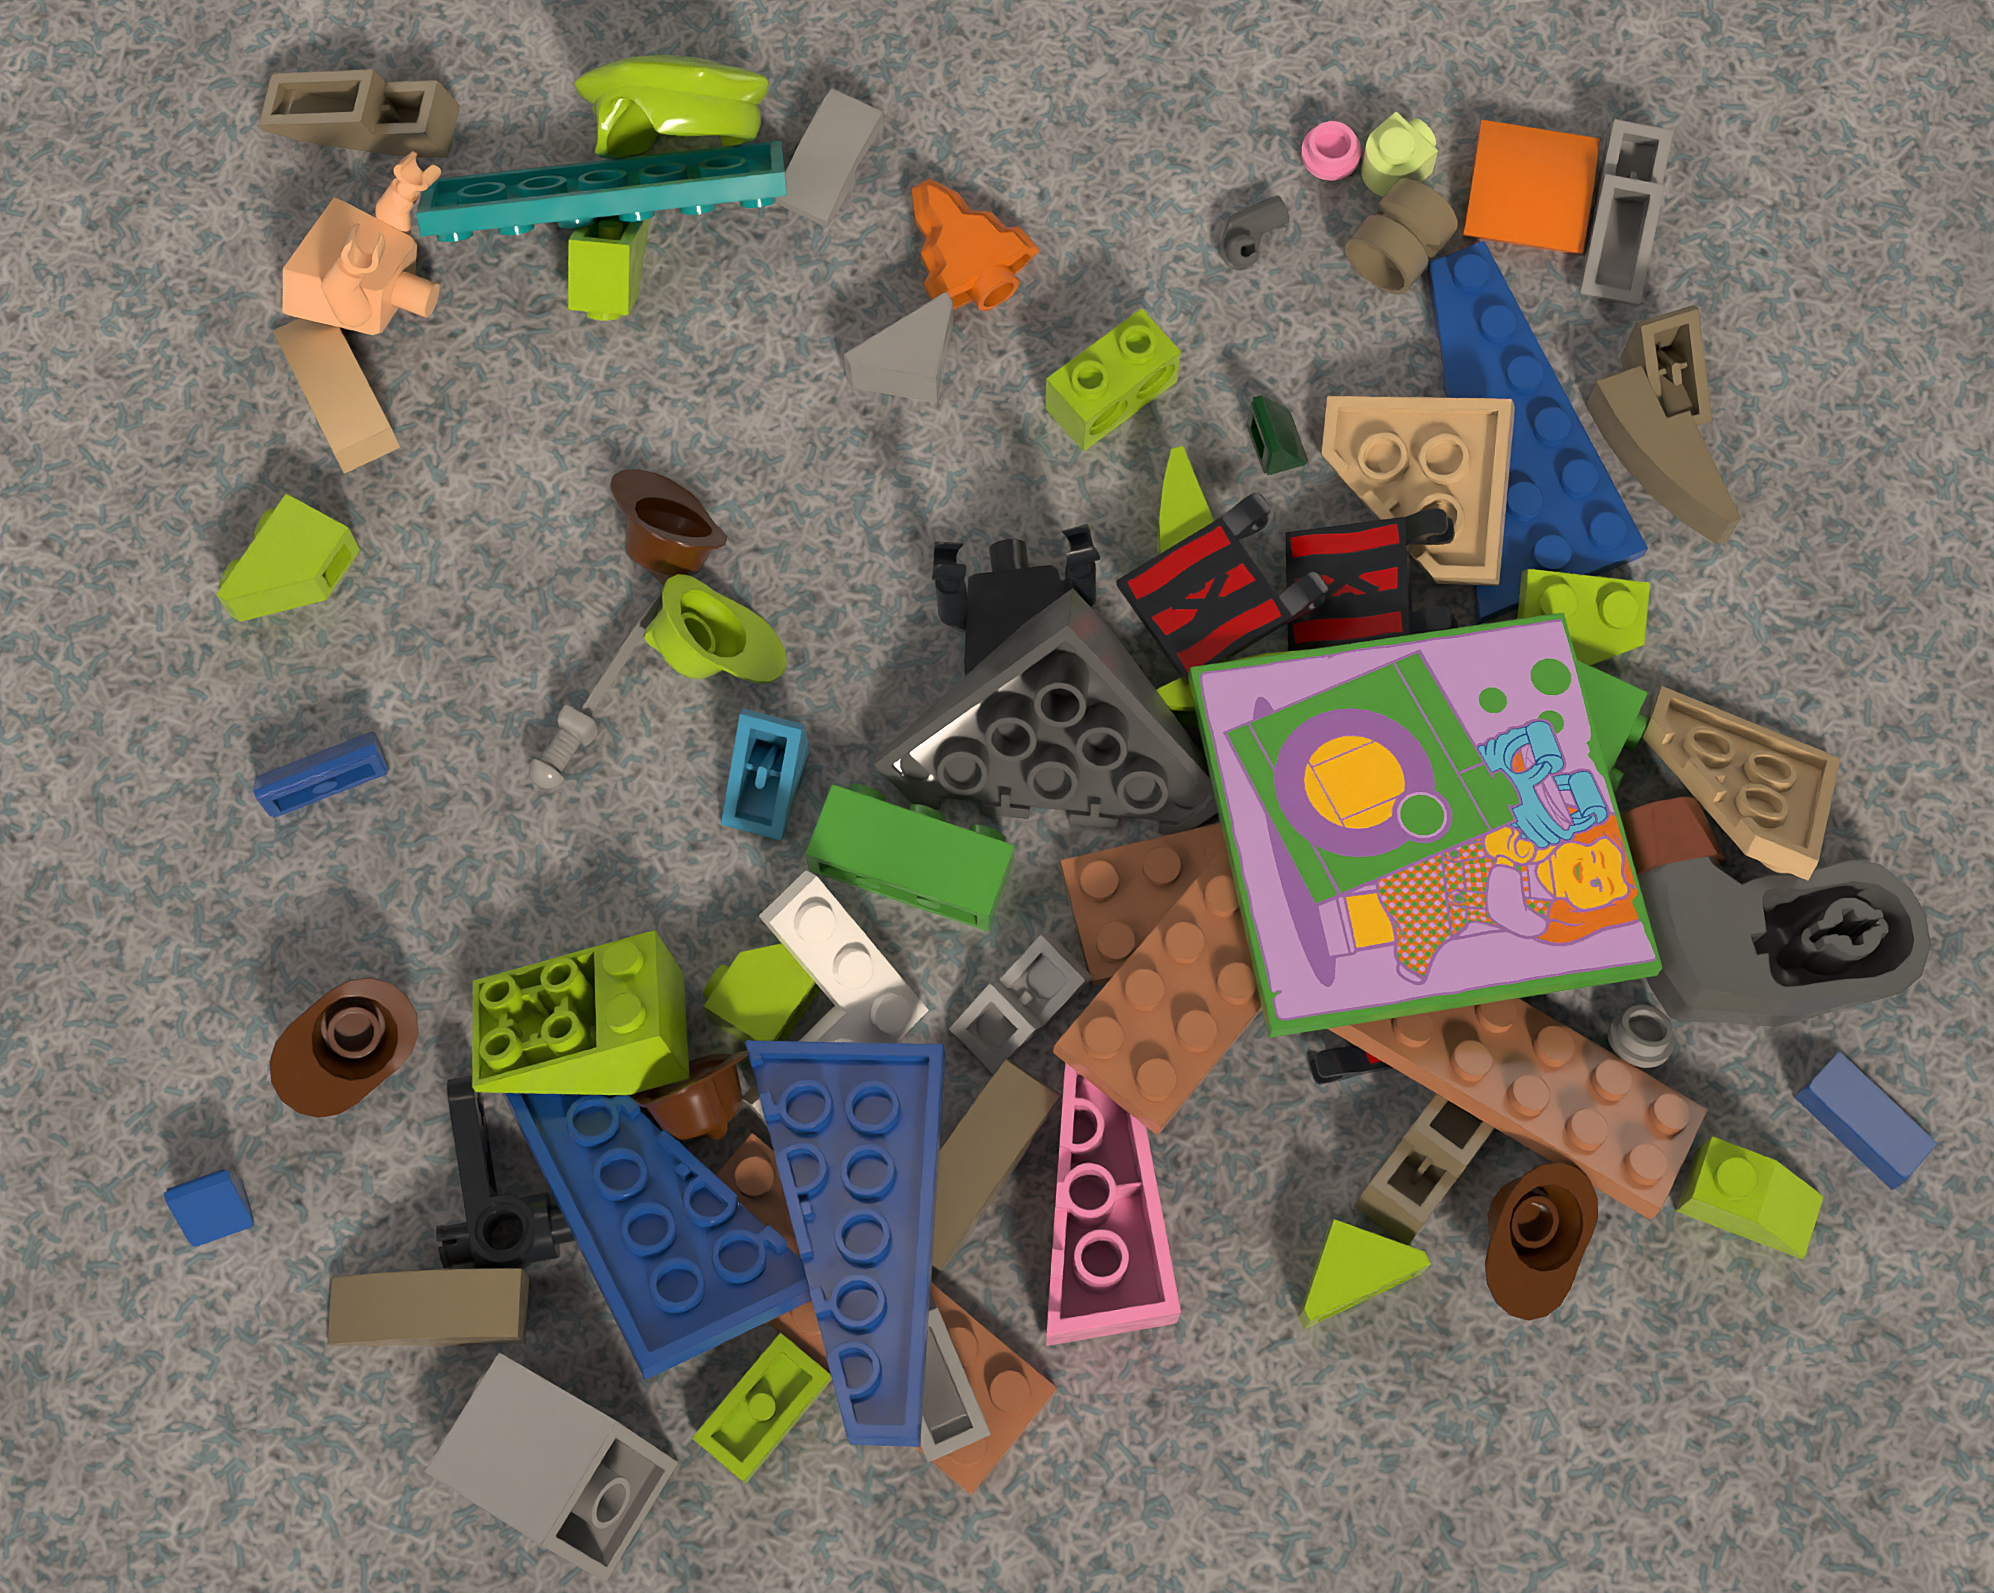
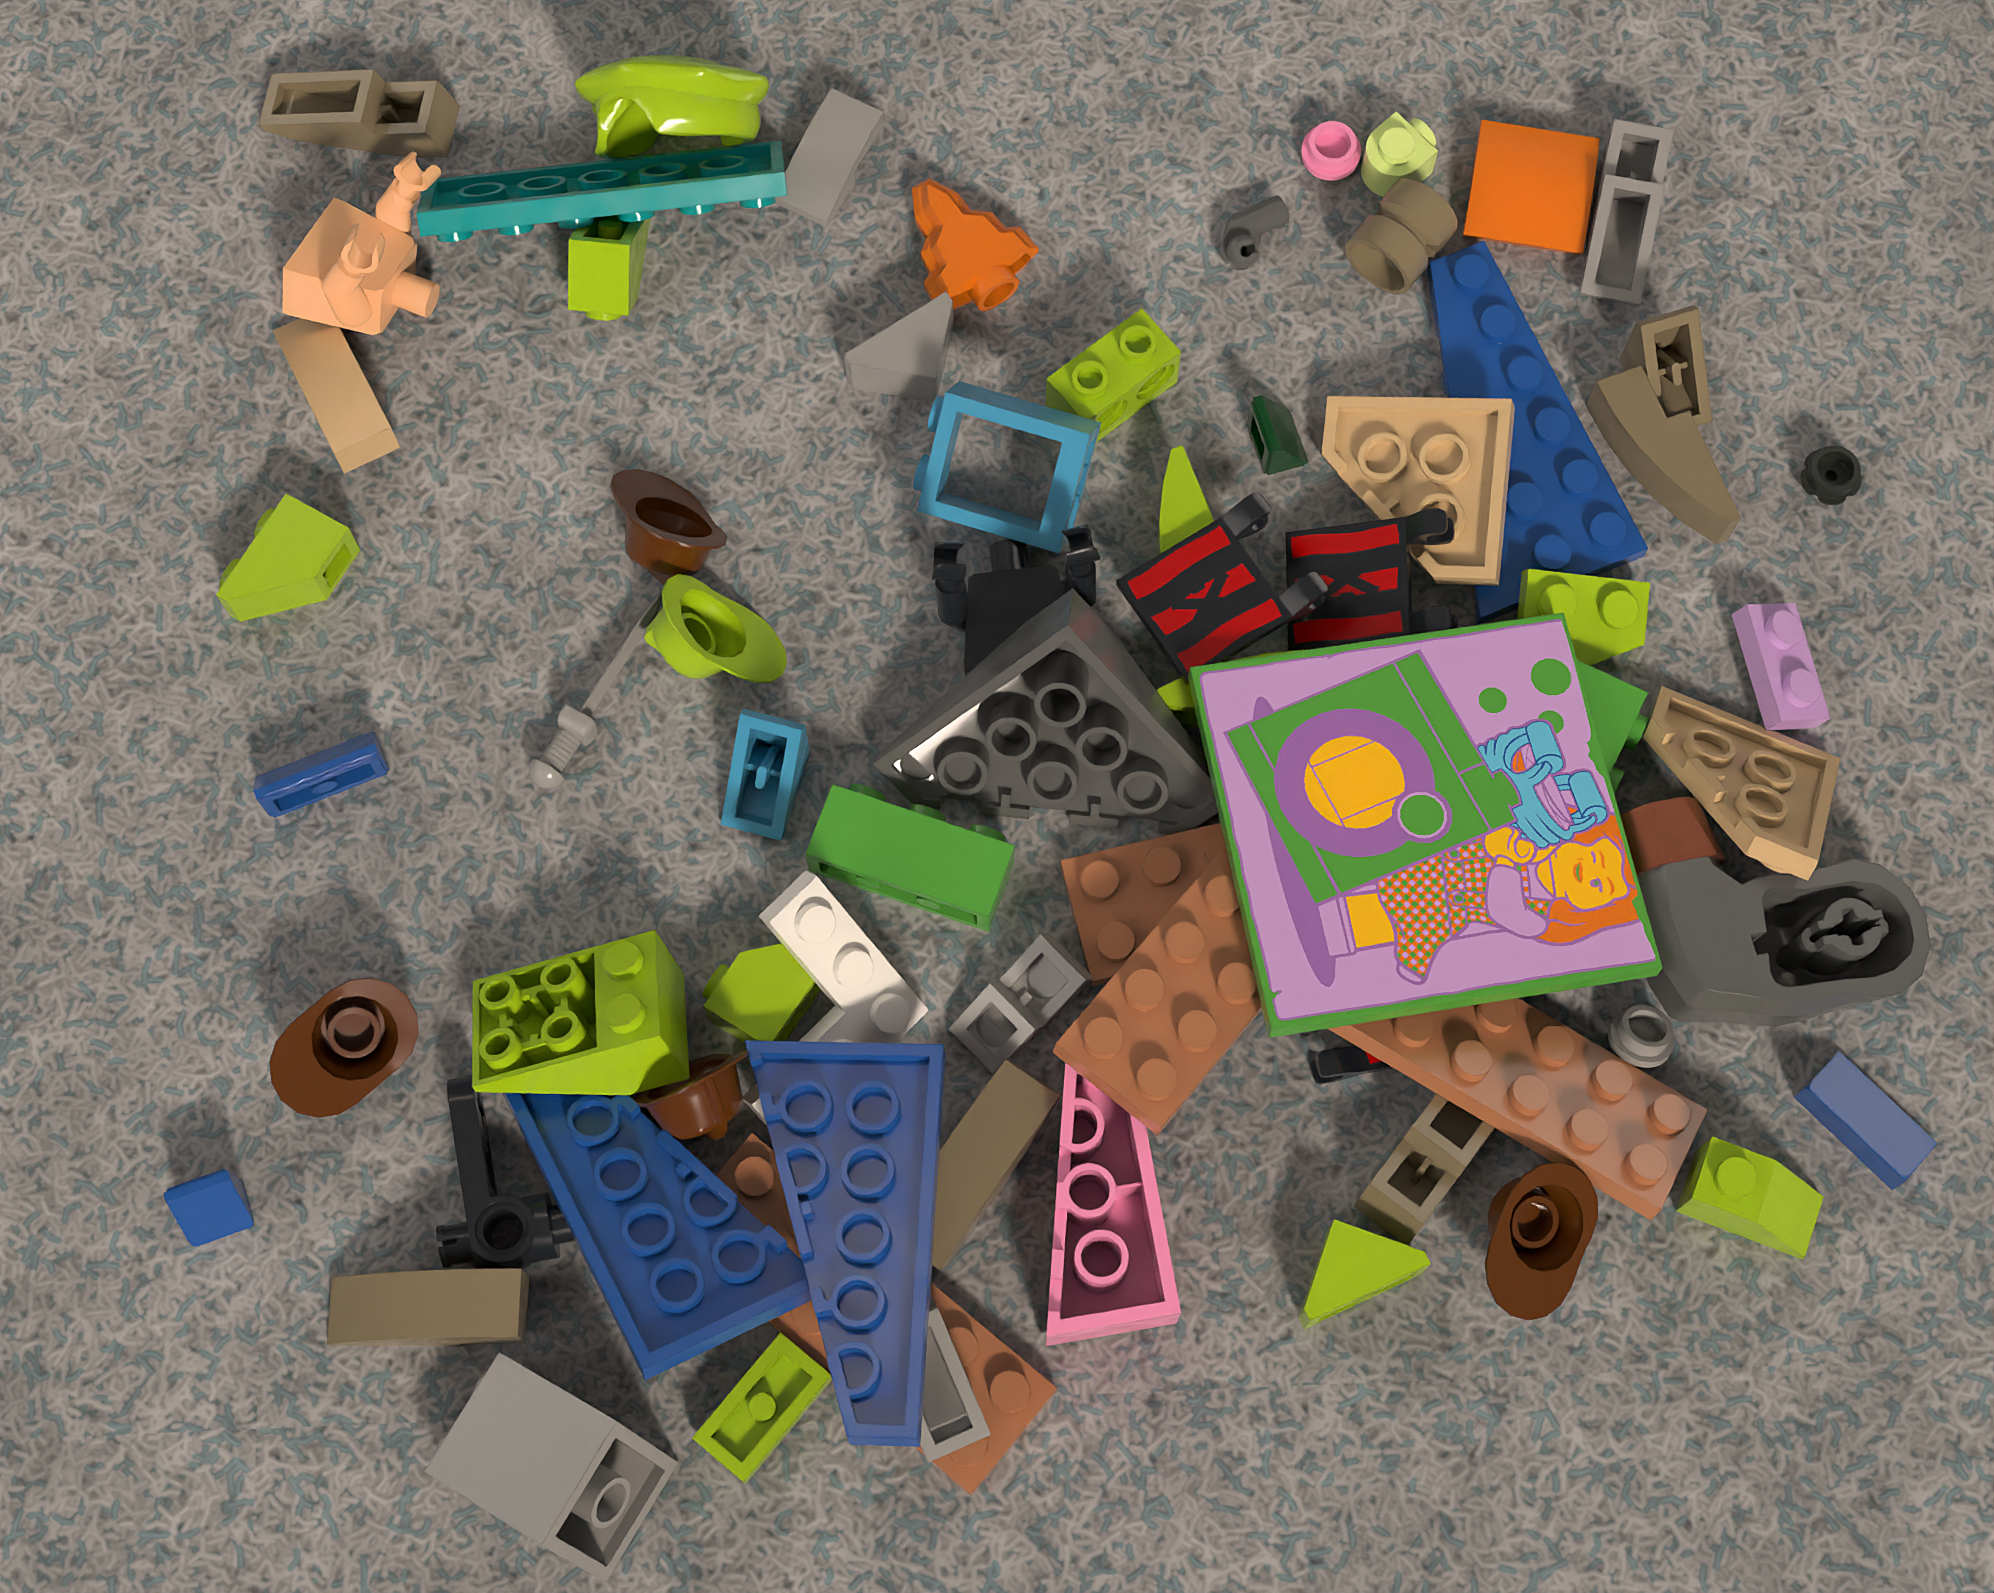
(1068, 482): none -> dark azure window
(1780, 666): none -> lavender plate
(1836, 461): none -> pearl dark grey plate

